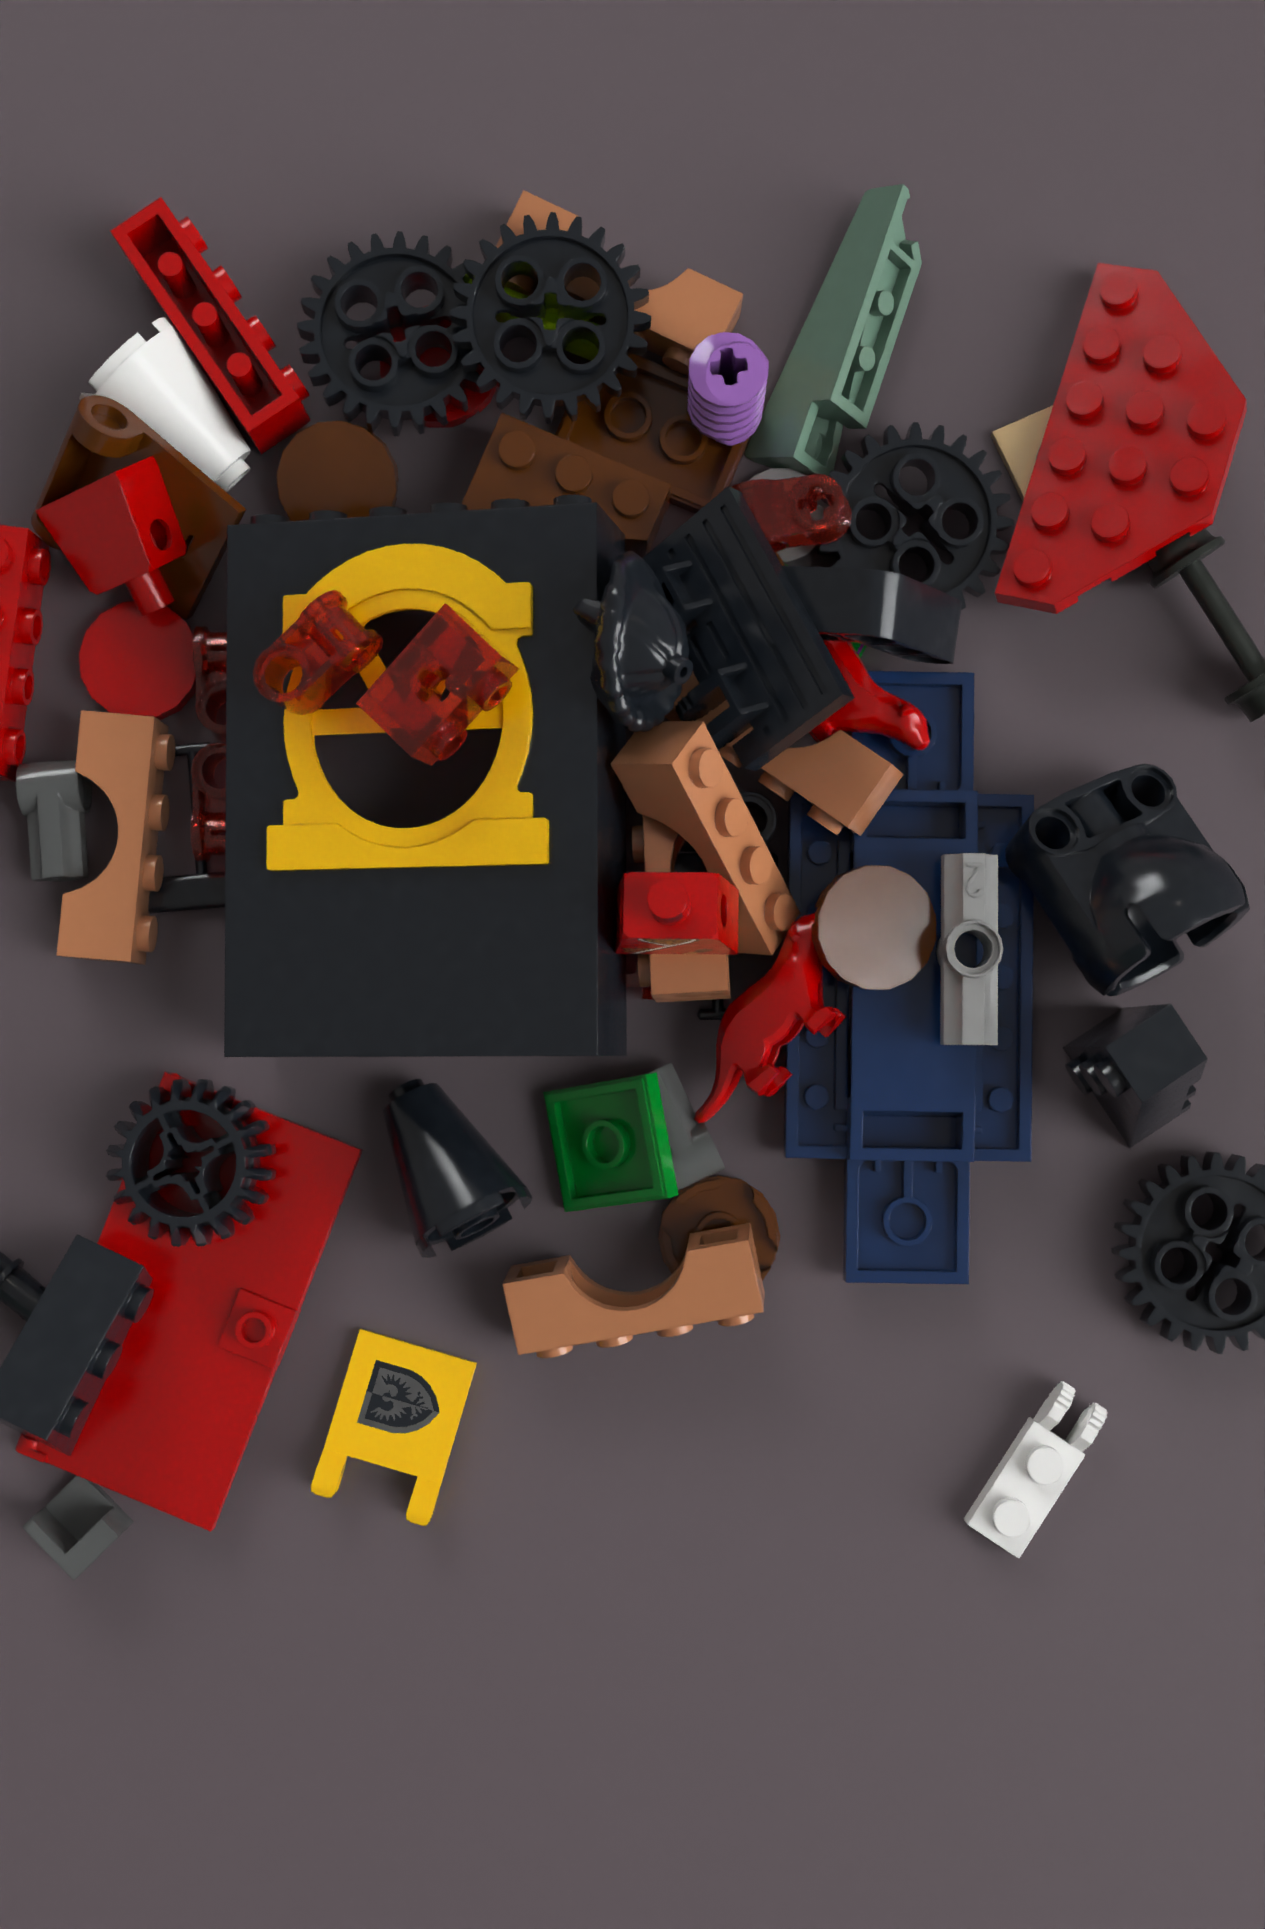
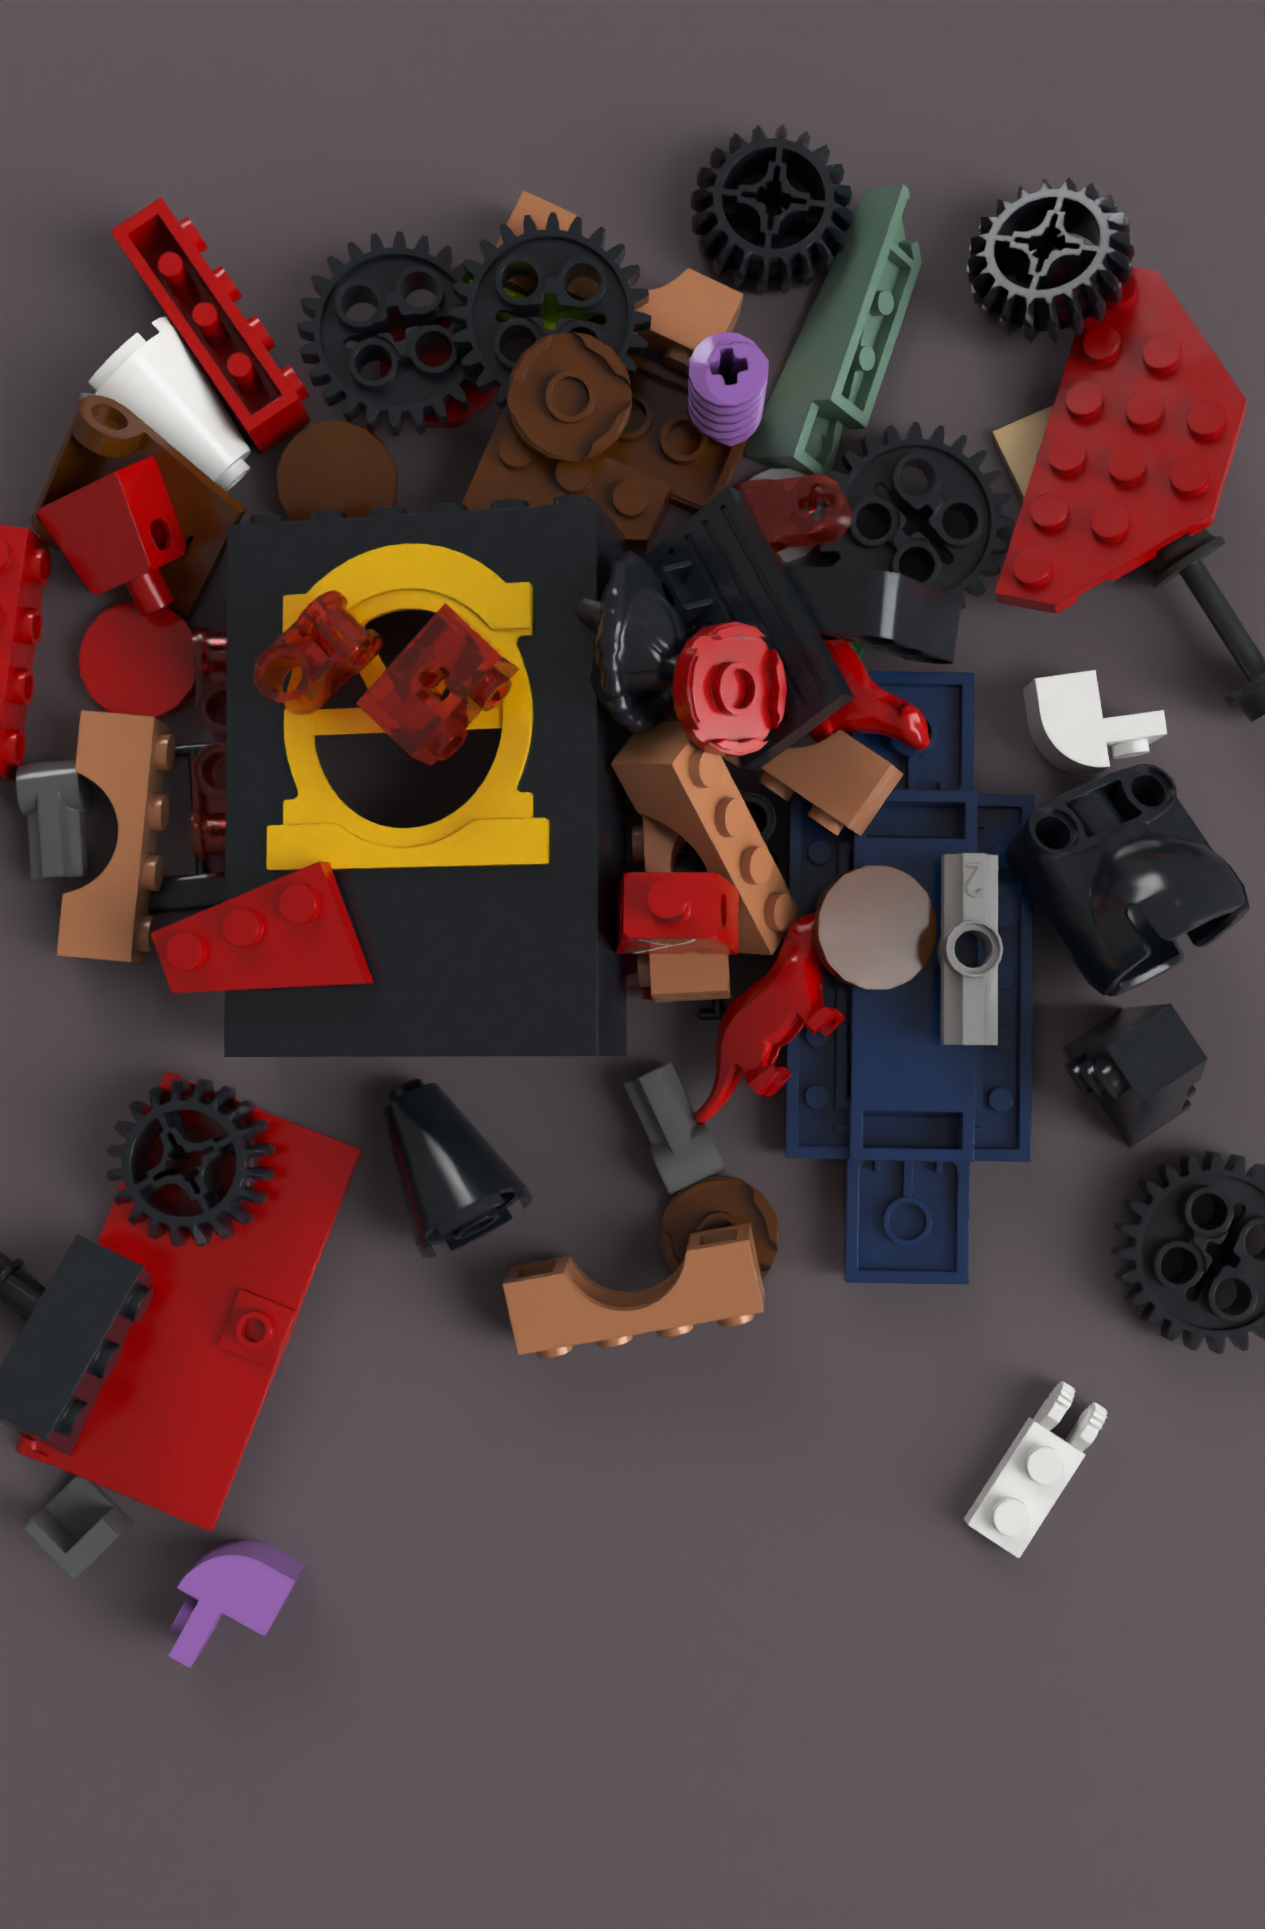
(237, 1580): none -> medium lavender brick
(267, 938): none -> red wing
(398, 1413): yellow flag -> none
(569, 397): none -> reddish brown tile
(611, 1143): green tile -> none
(729, 689): none -> red tile
(796, 212): none -> black gear
(1063, 272): none -> black gear
(1070, 726): none -> white brick

